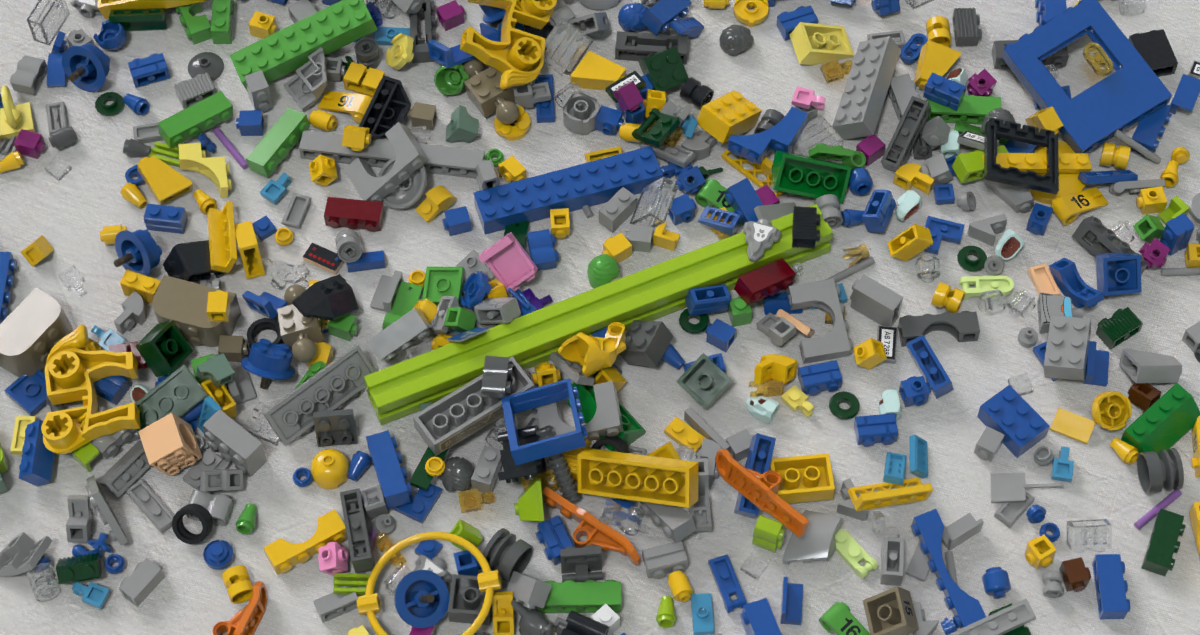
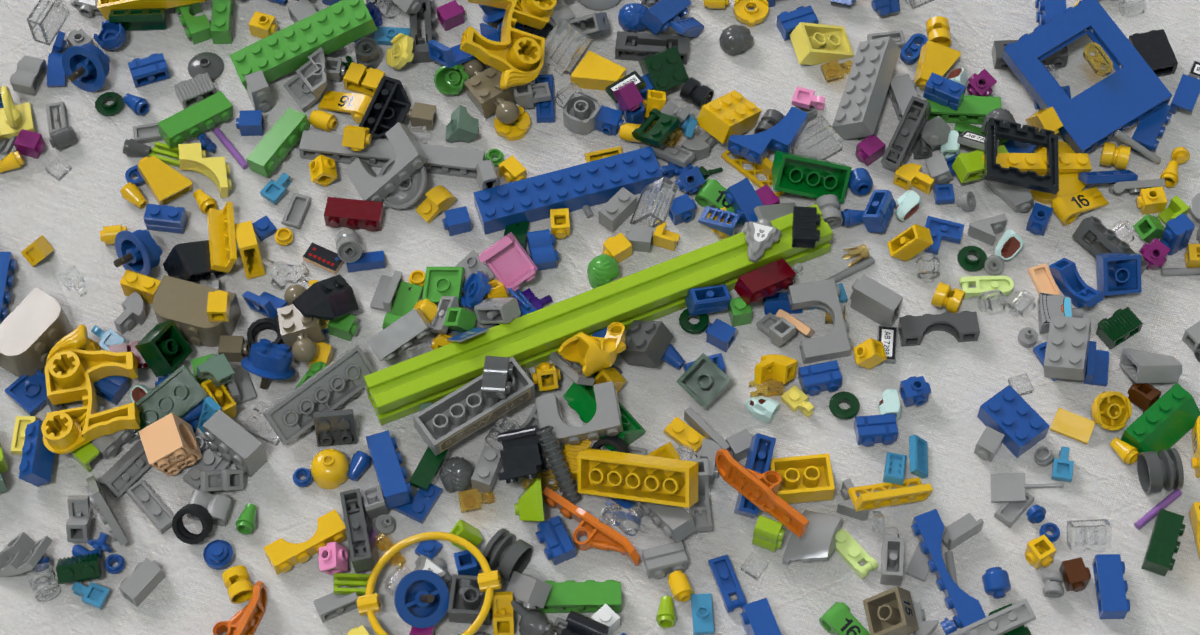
(435, 466): yellow plate -> none
(536, 398): blue window -> none
(580, 562): dark grey plate -> none
(791, 603): blue panel -> none
(838, 153): bright green plate -> none
(929, 366): blue brick -> none
(966, 27): dark grey brick -> none

